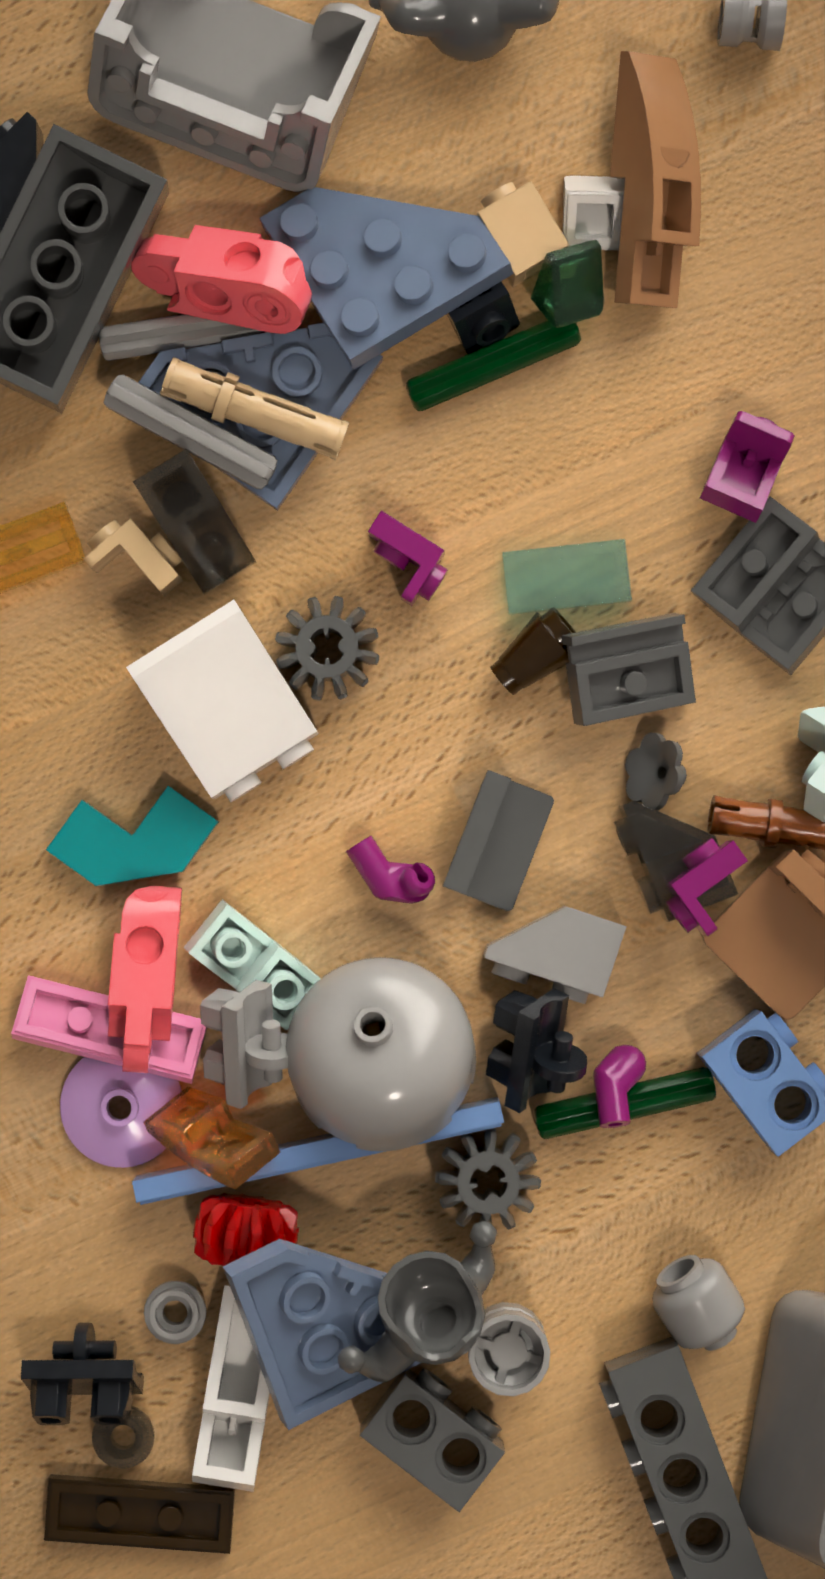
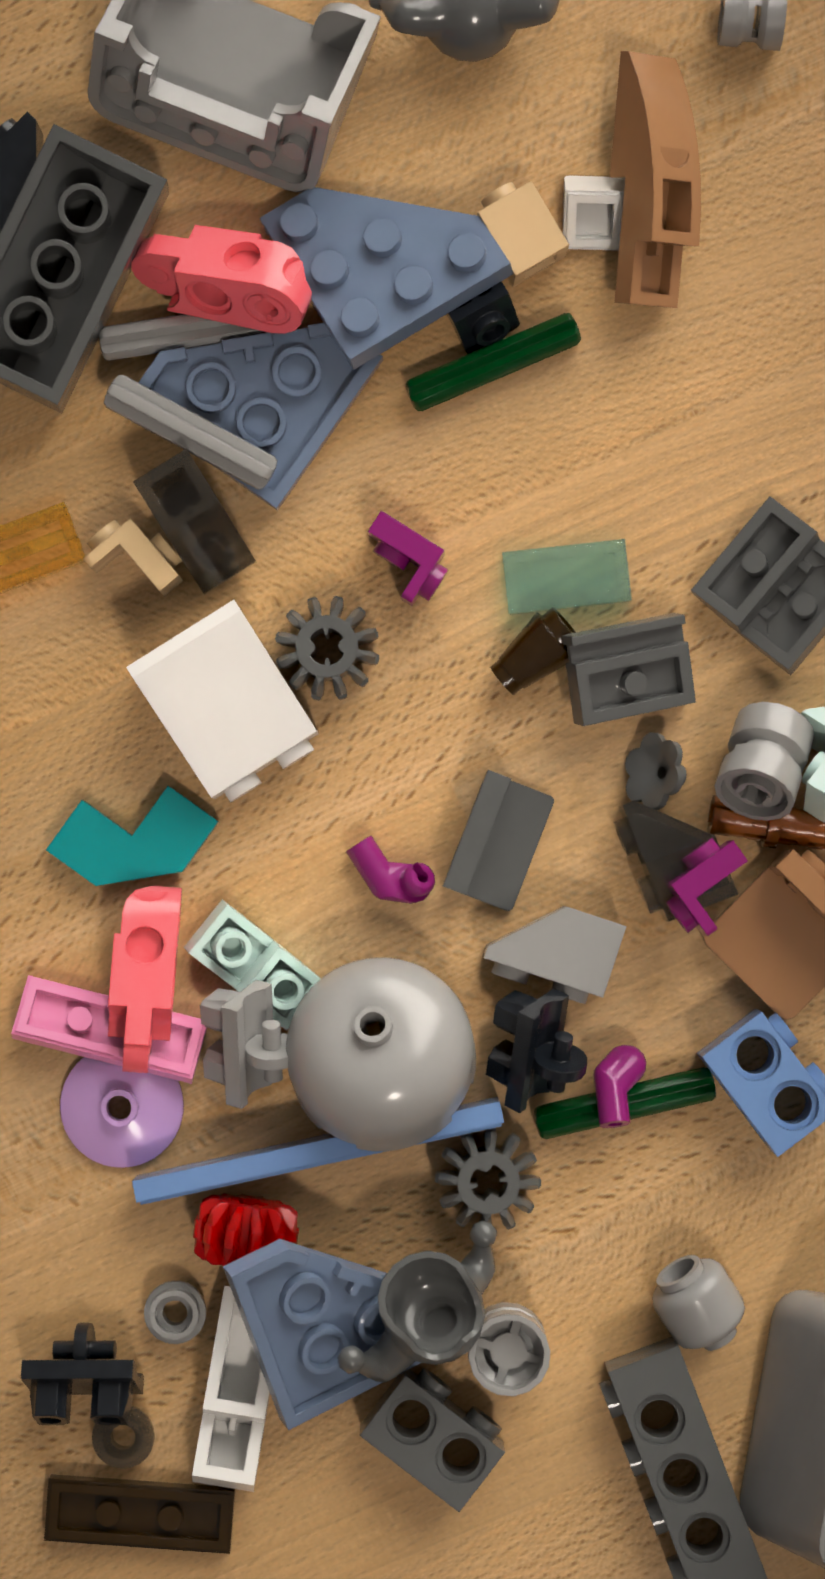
(208, 1138): clear orange slope -> none
(254, 408): tan pin -> none
(570, 284): clear green slope -> none
(747, 465): magenta bracket -> none
(764, 761): none -> light grey wheel

